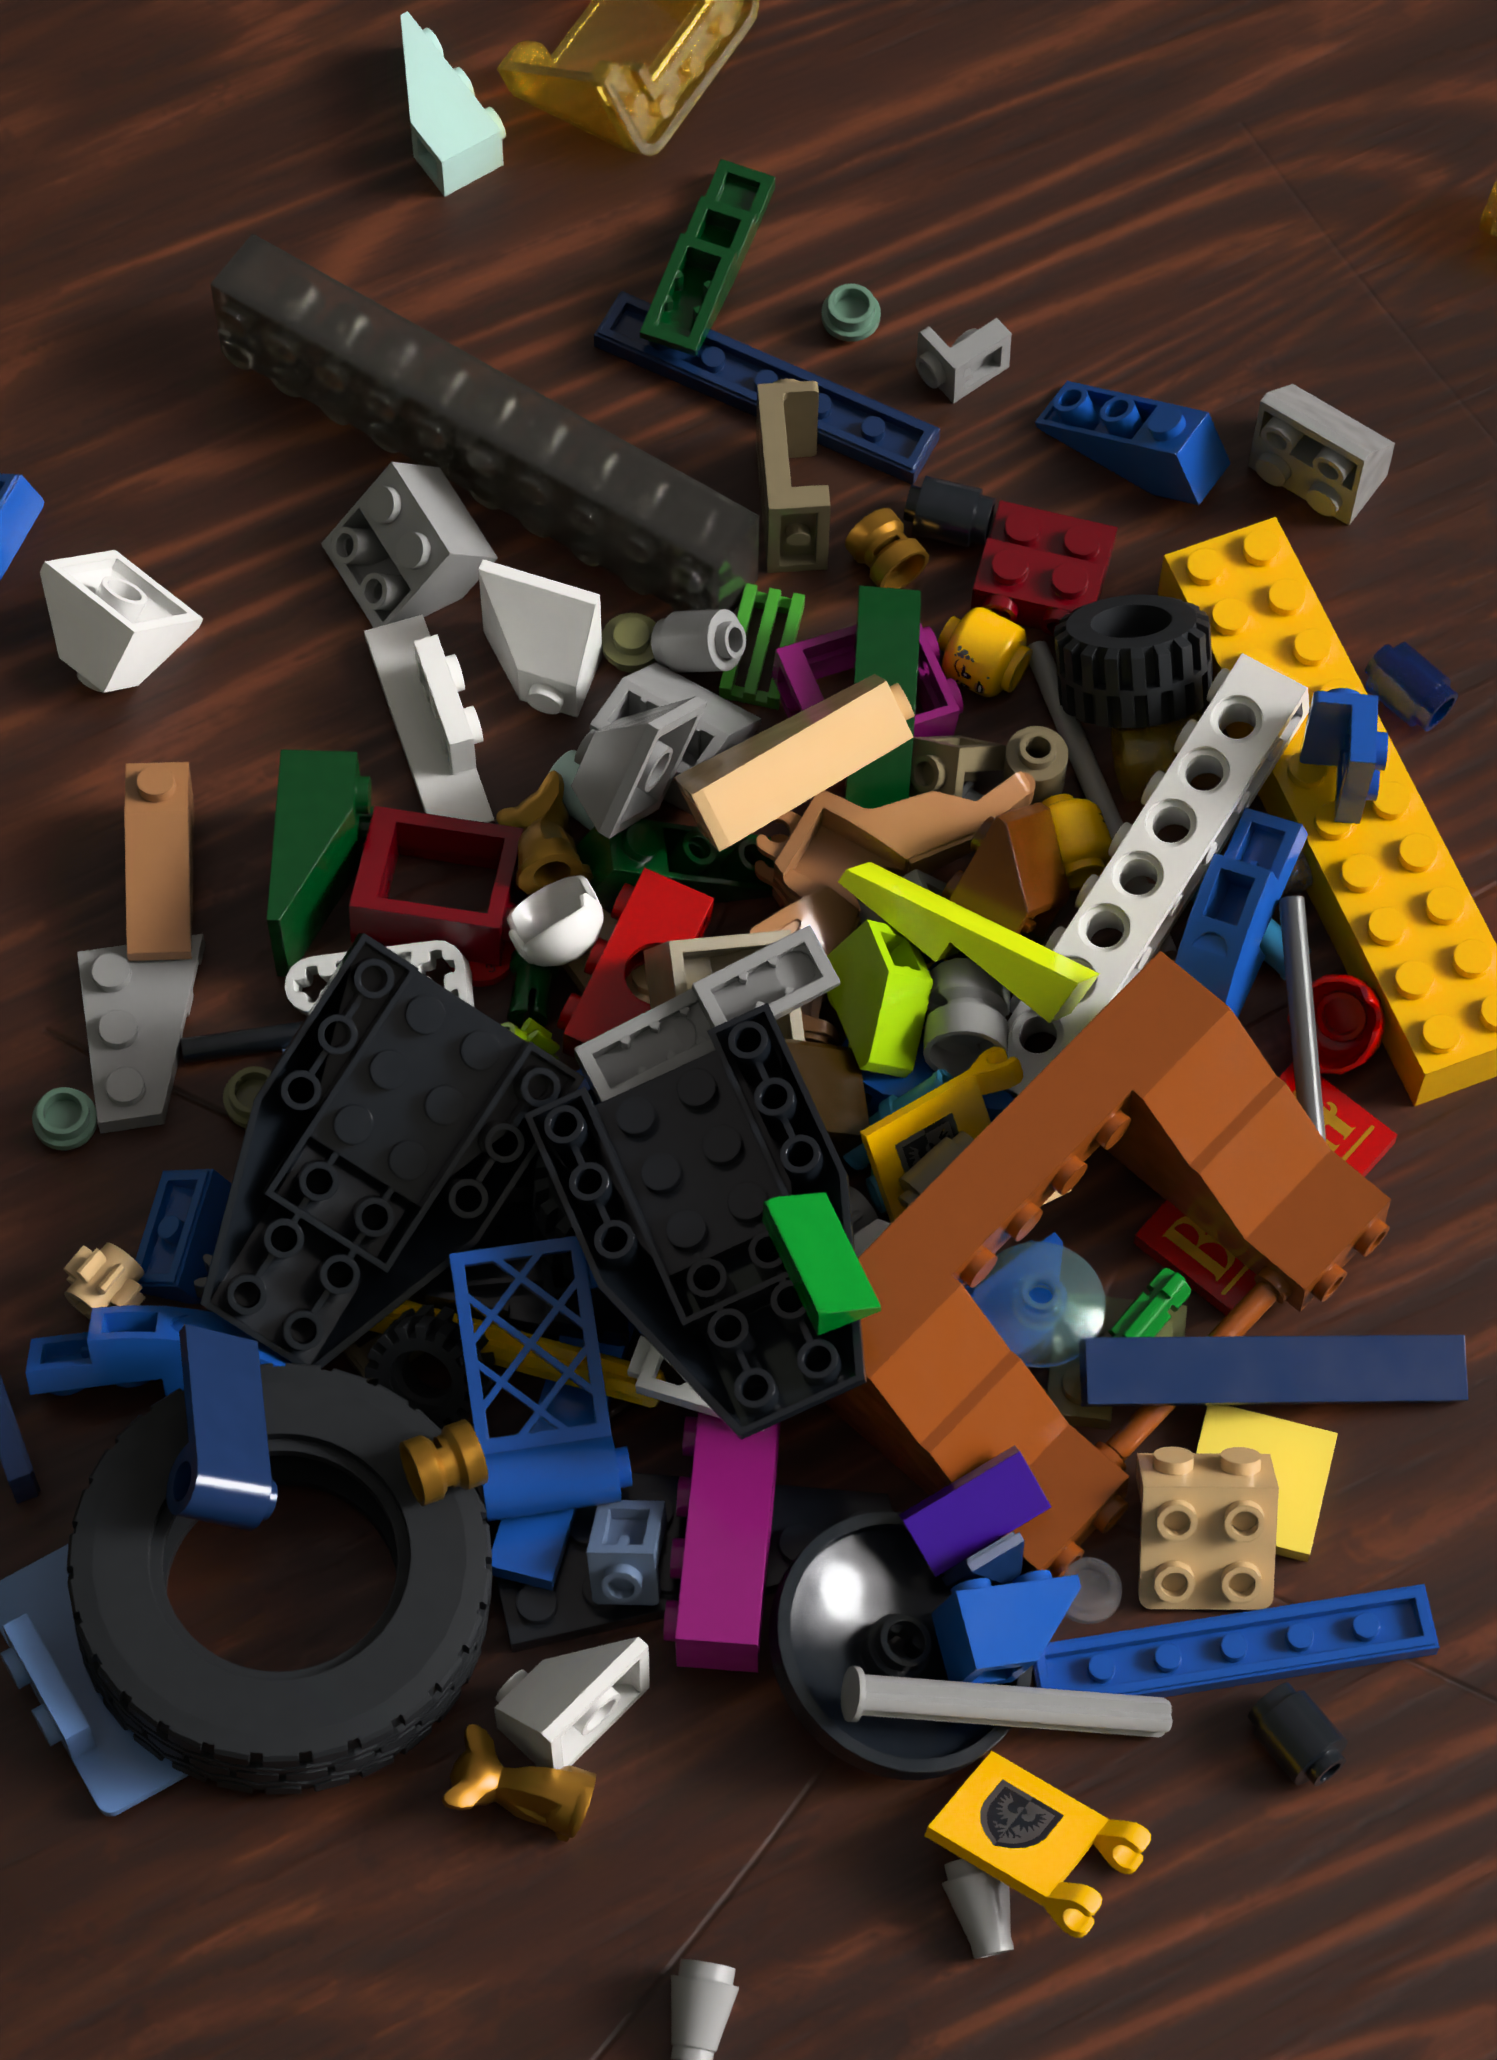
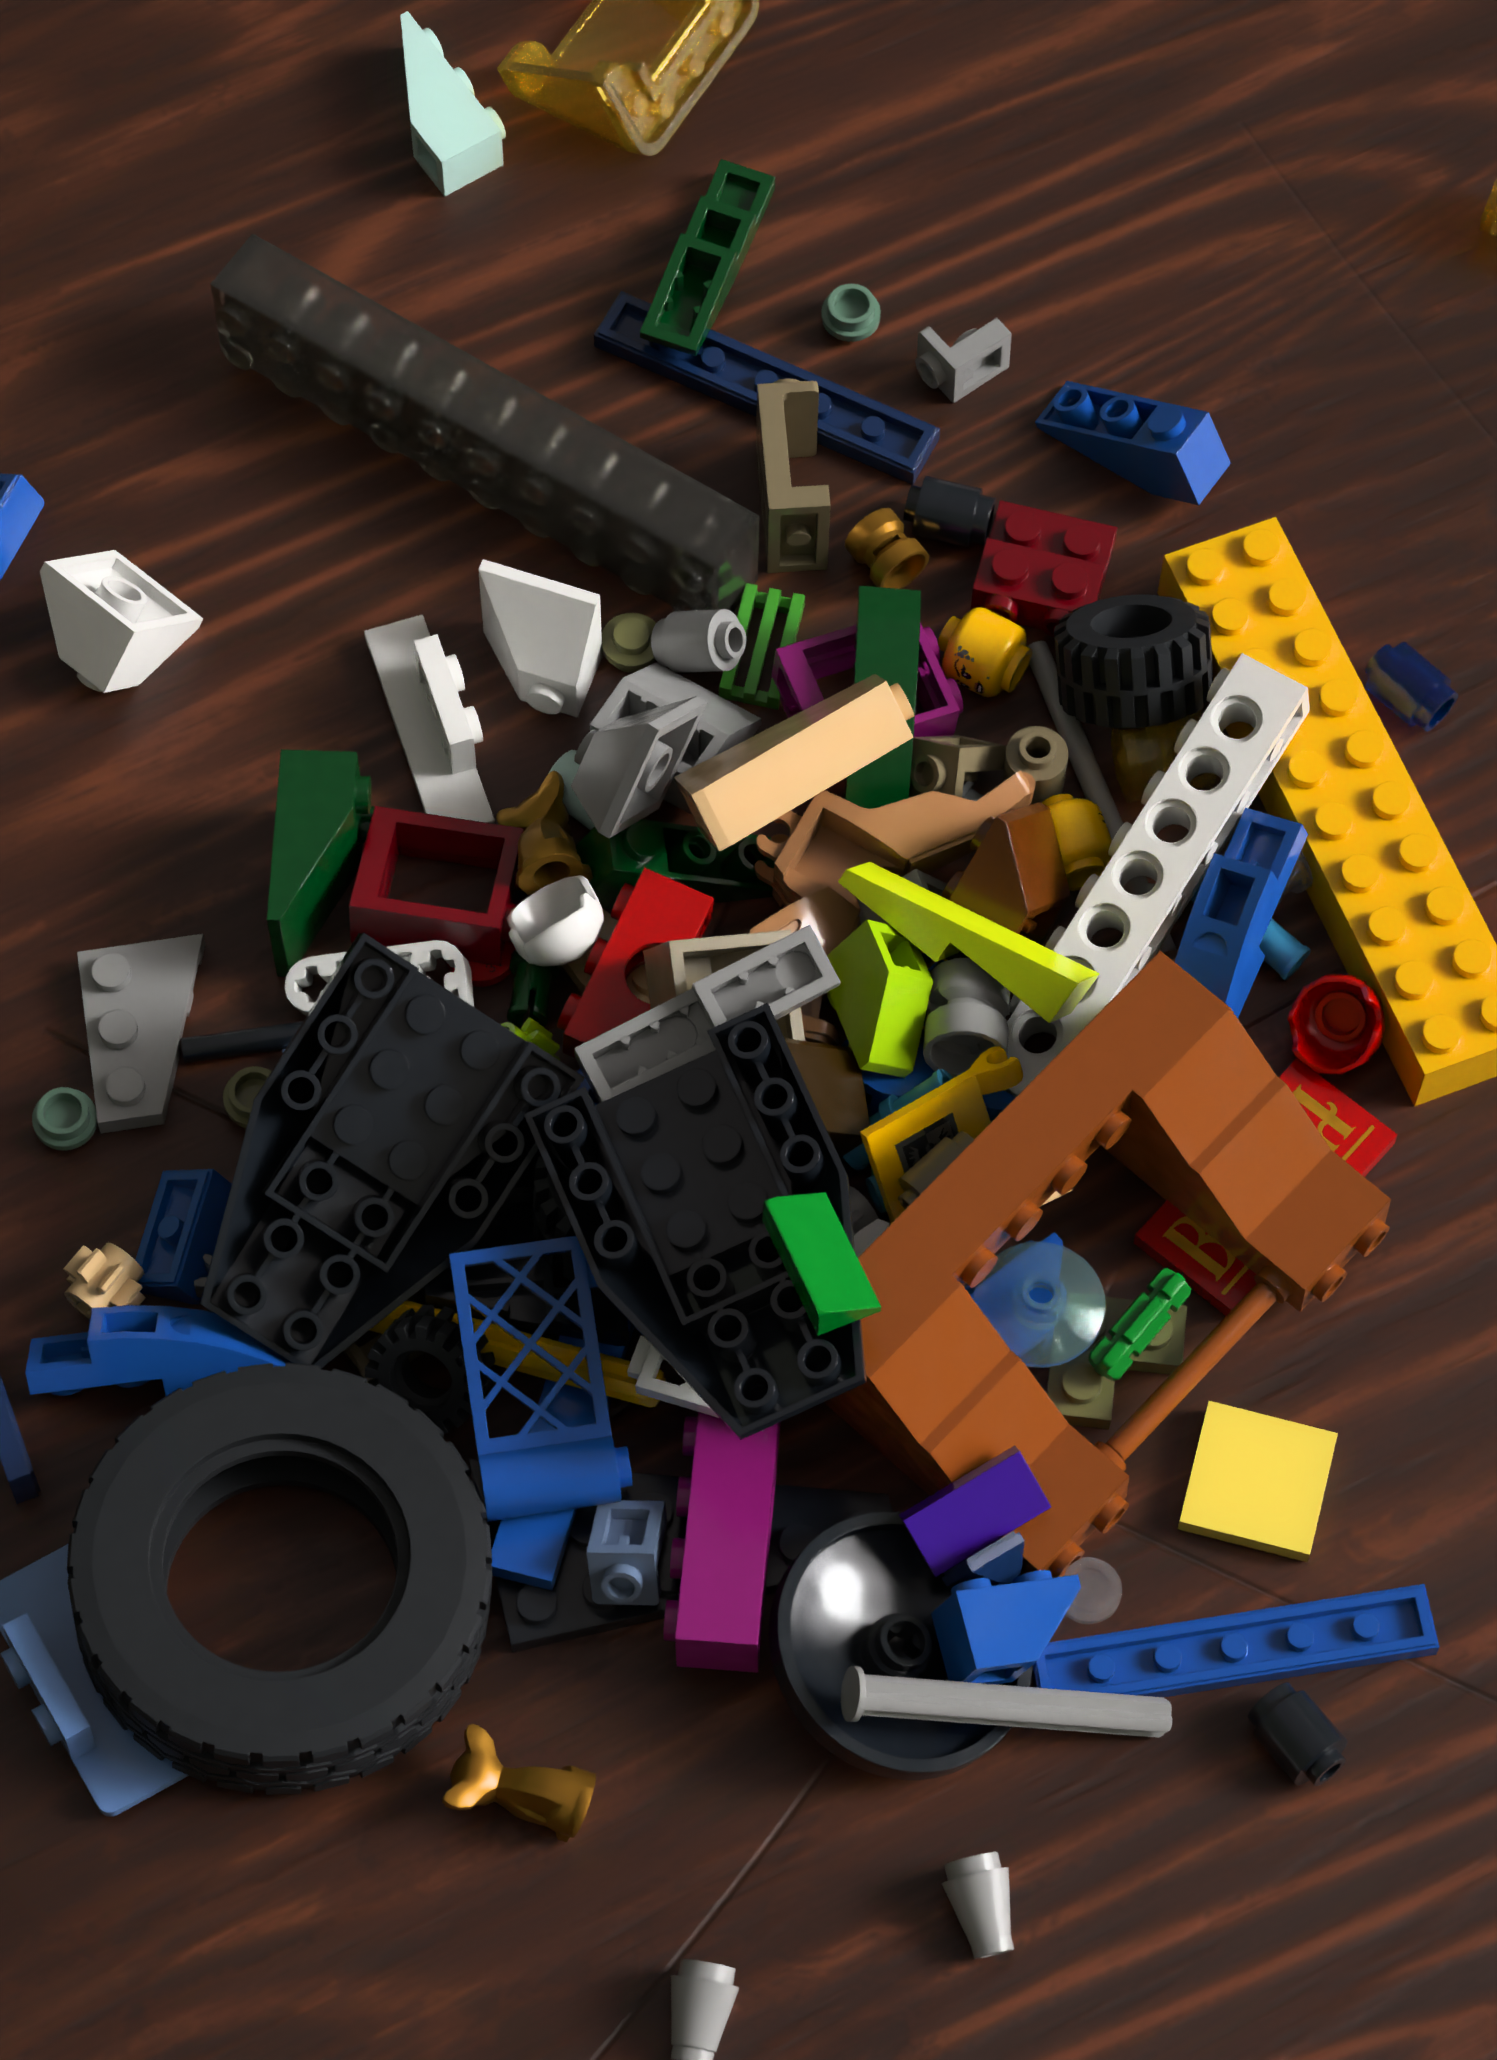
(159, 860): medium nougat slope -> none
(226, 1463): dark blue door -> none
(408, 545): light grey slope -> none
(445, 1462): pearl gold wheel -> none
(571, 1700): white slope -> none
(1034, 1839): yellow flag -> none
(1207, 1529): tan bracket -> none
(1272, 1370): dark blue tile -> none
(1301, 1009): dark grey bar -> none
(1318, 452): light grey slope -> none
(1345, 735): bracket -> none

